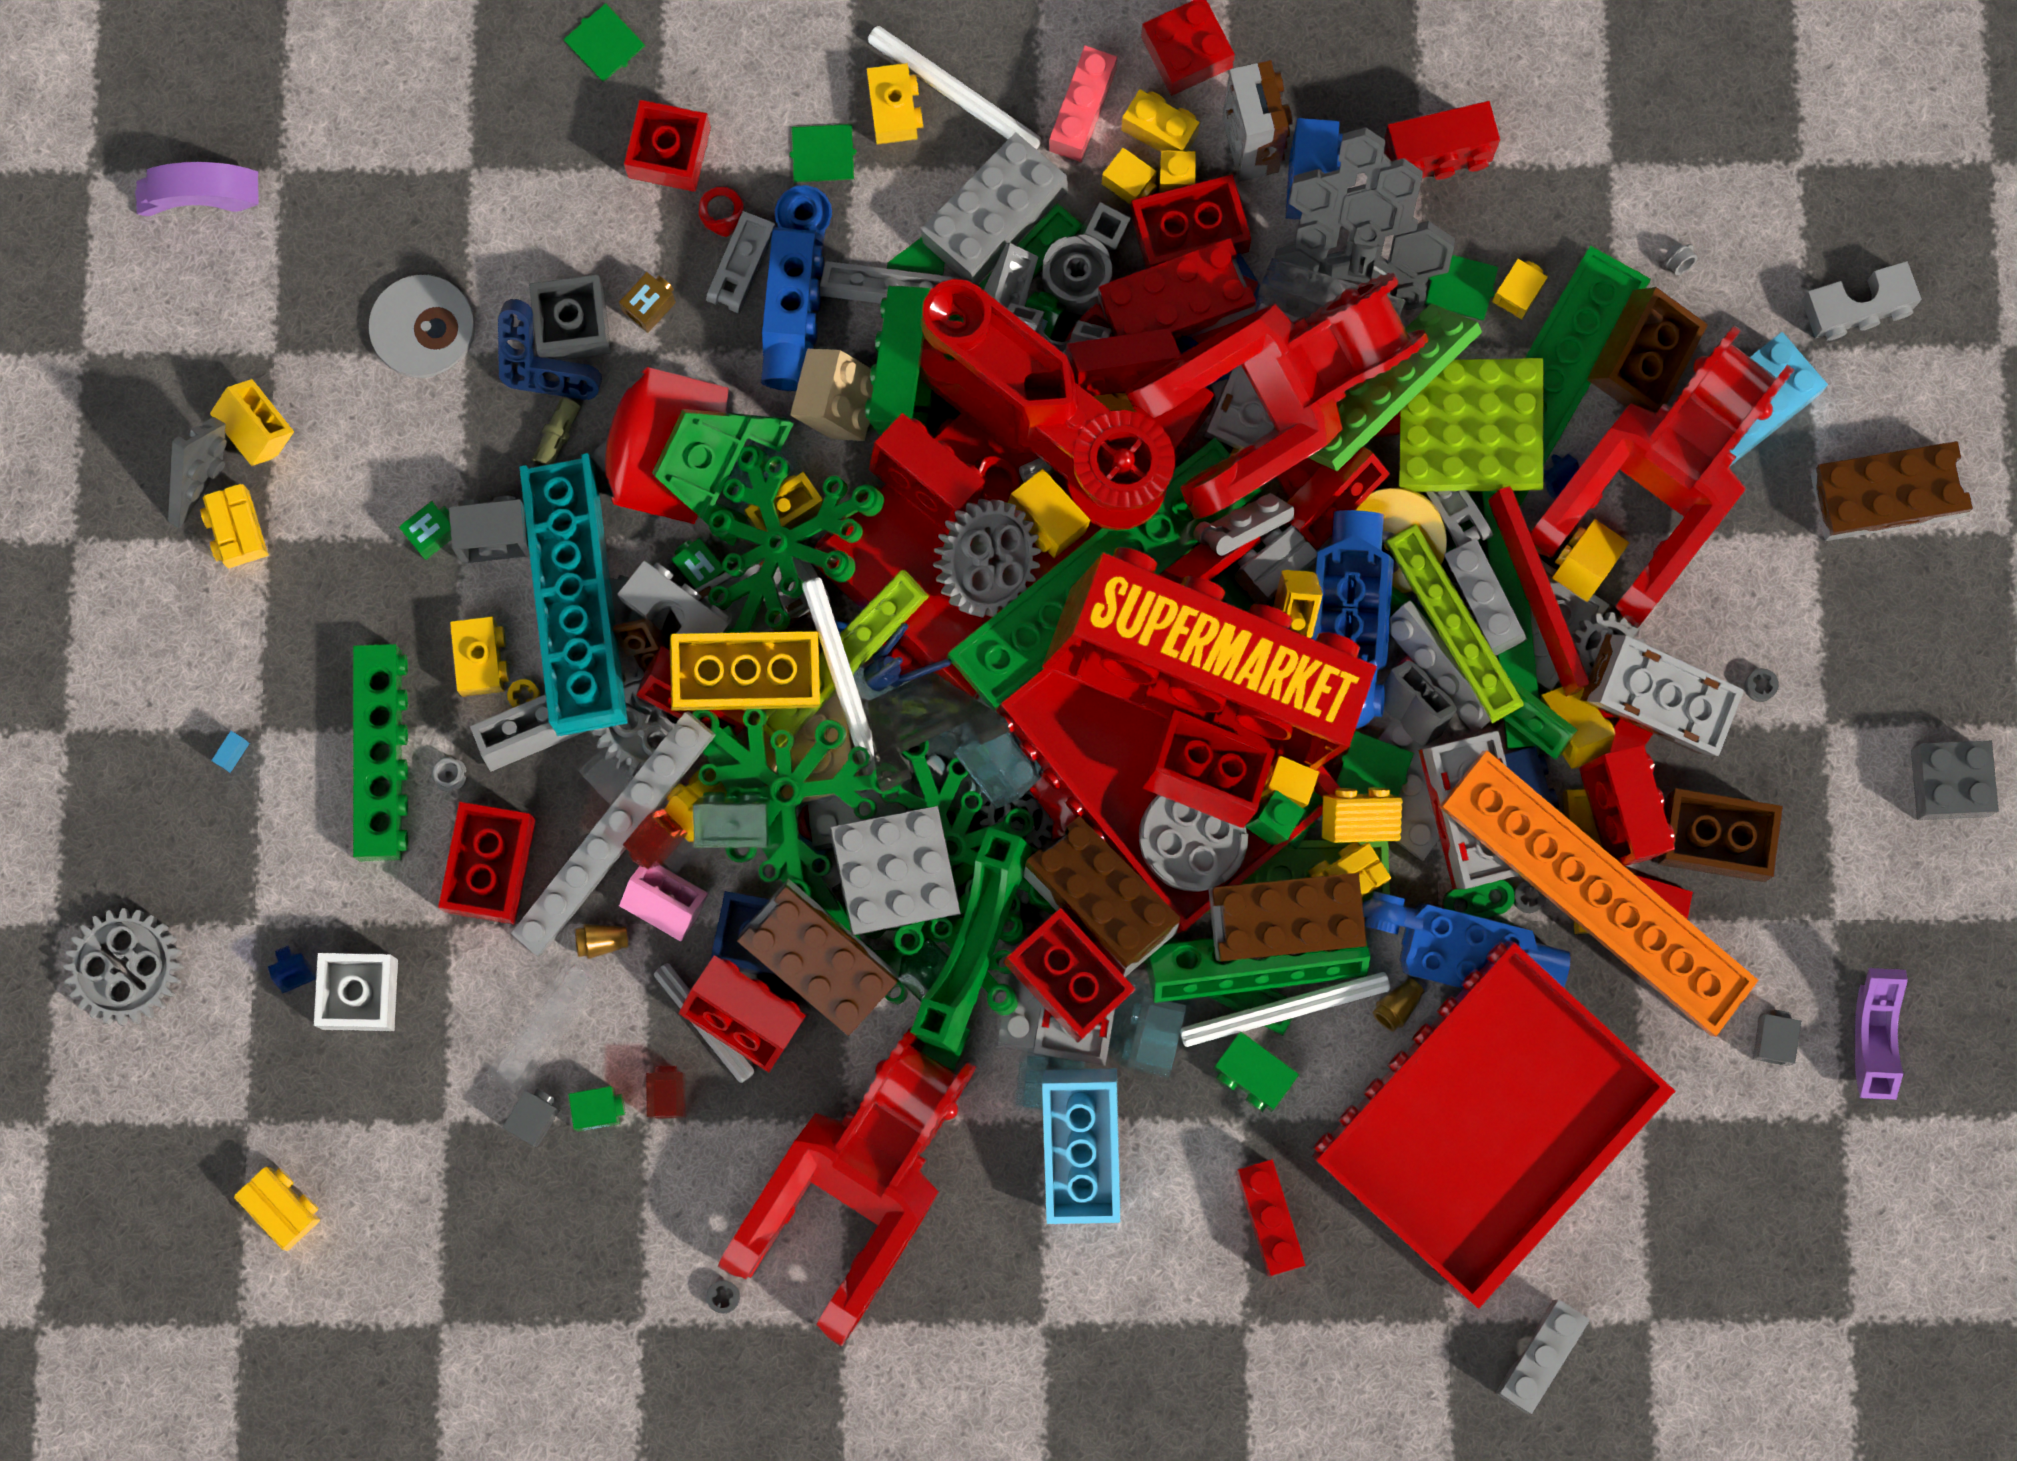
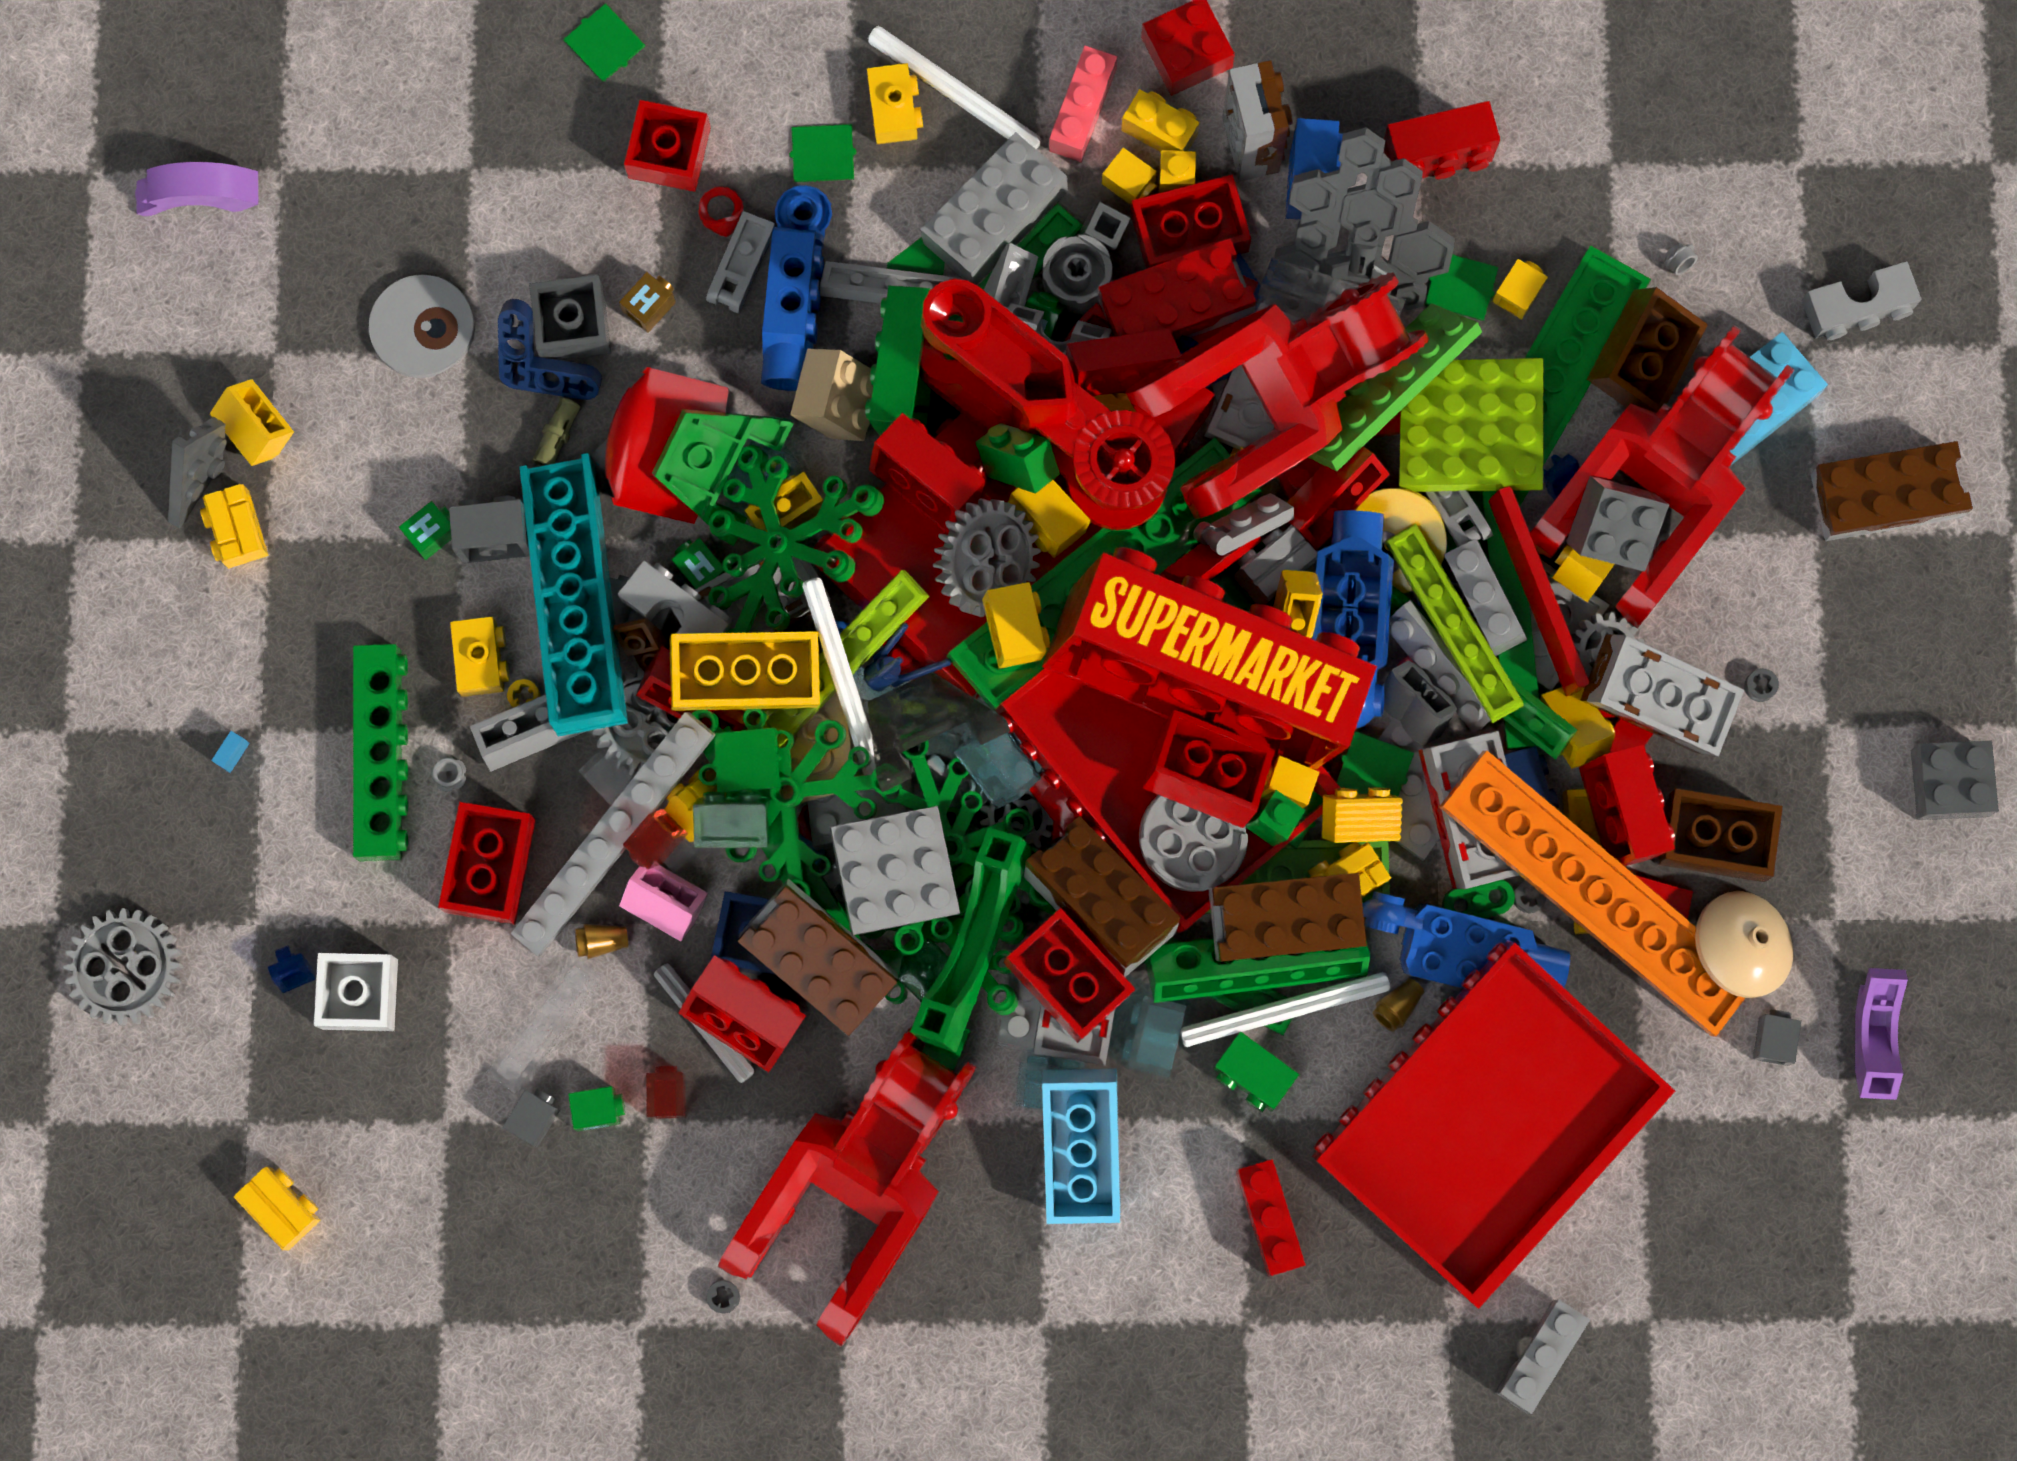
(747, 760): none -> green piece
(1015, 624): none -> yellow brick
(1017, 457): none -> green brick
(1617, 523): none -> dark grey brick
(1730, 946): none -> tan dish

